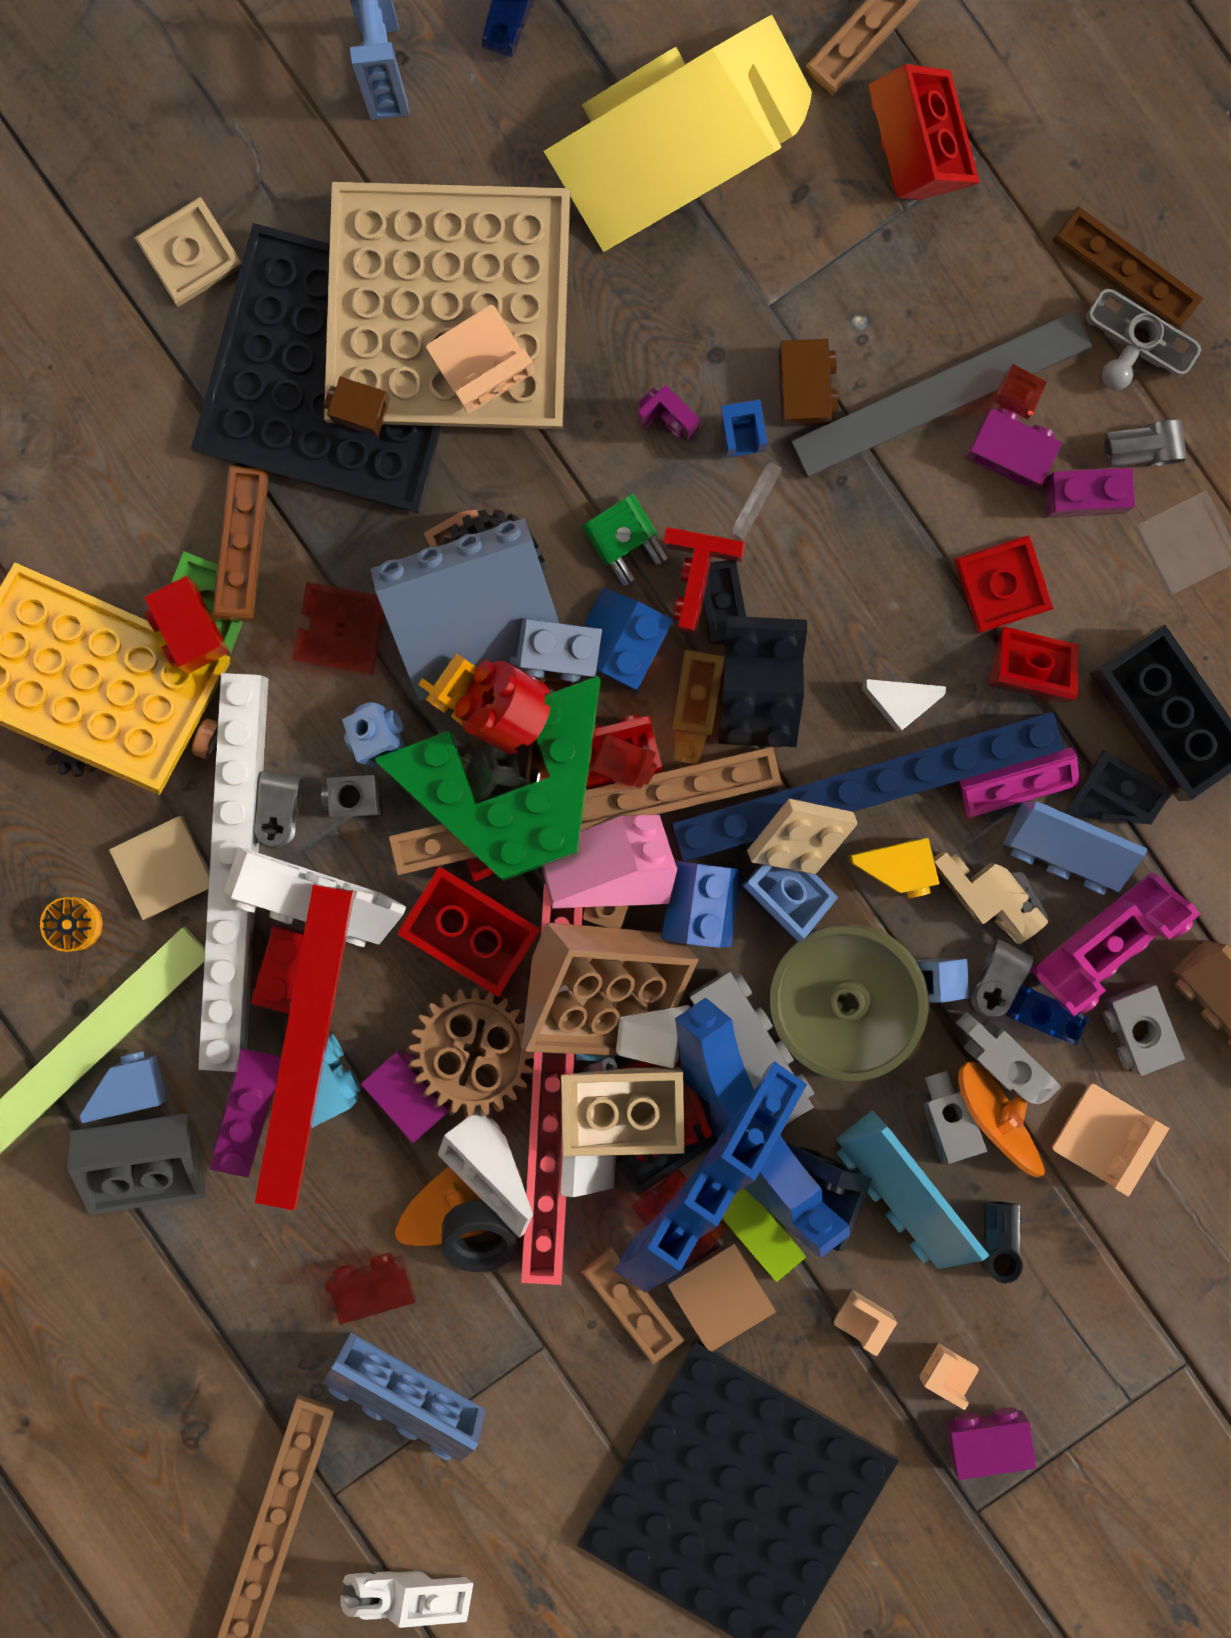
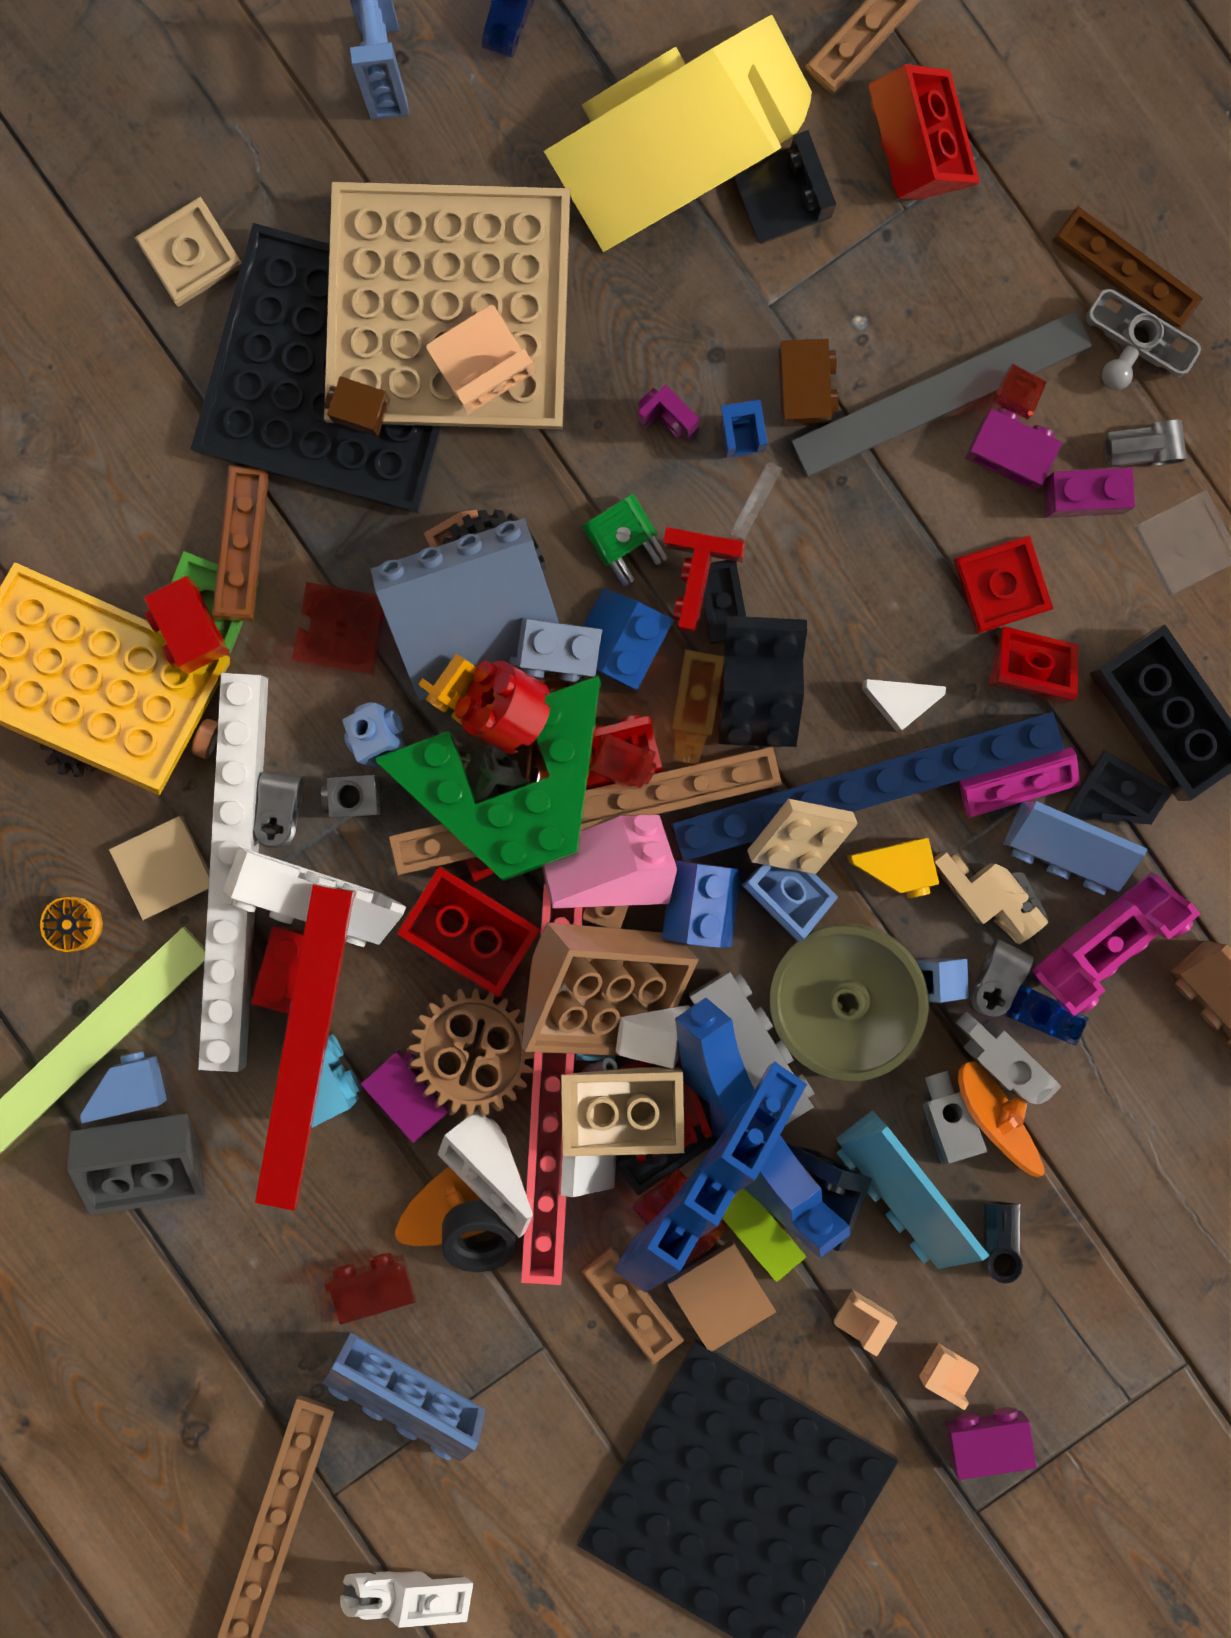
(245, 1112): magenta brick -> none
(786, 191): none -> black bracket
(1109, 1138): light nougat bracket -> none
(1159, 1045): light grey brick -> none

